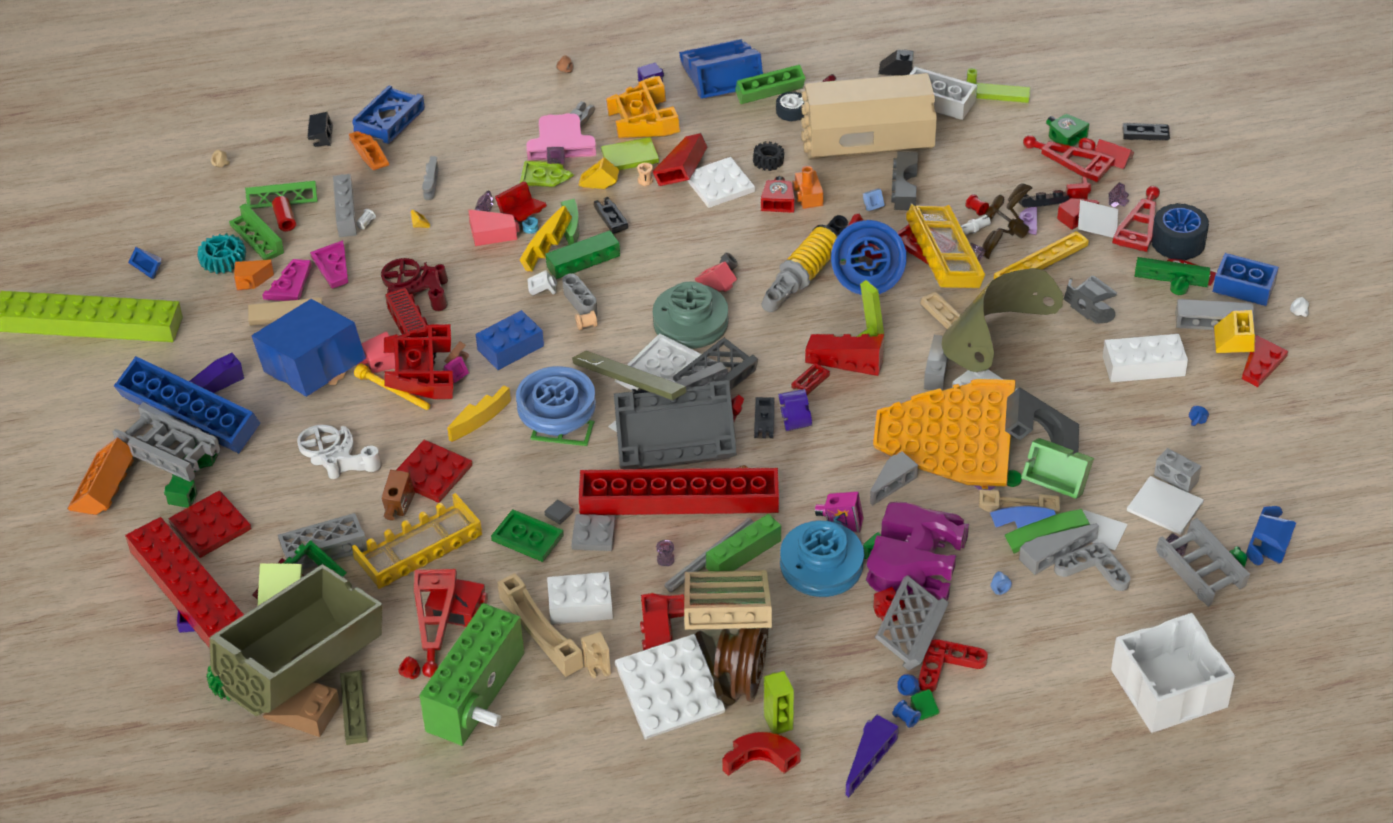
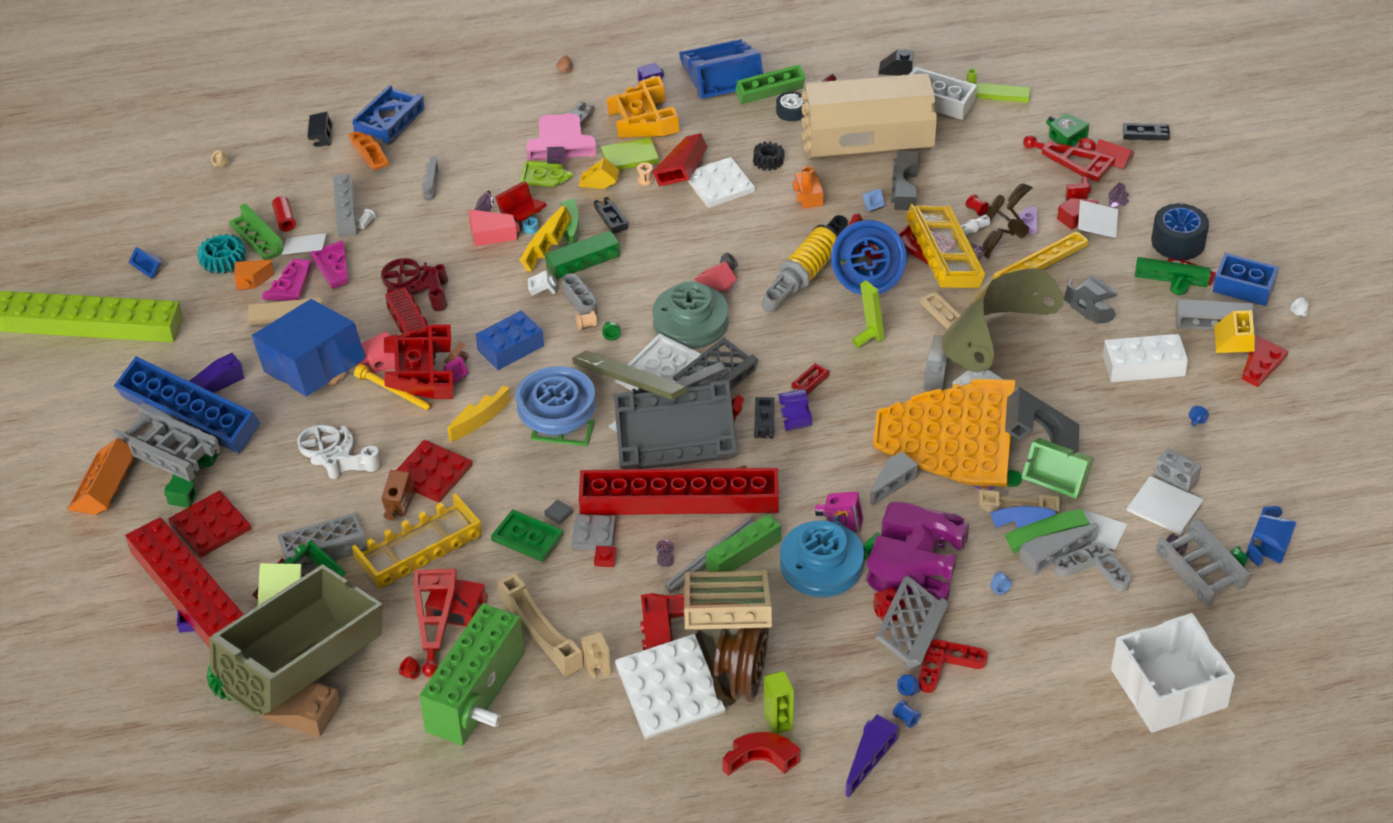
(281, 189): bright green fence -> none
(304, 243): none -> white sticker
(353, 707): olive tile -> none
(419, 220): yellow slope -> none
(579, 598): white brick -> none
(605, 556): none -> red plate
(611, 330): none -> green tile
(777, 196): red torso -> none
(846, 352): red wedge -> none
(924, 703): green slope -> none
(1044, 199): black hinge -> none
(1135, 239): red plate -> none

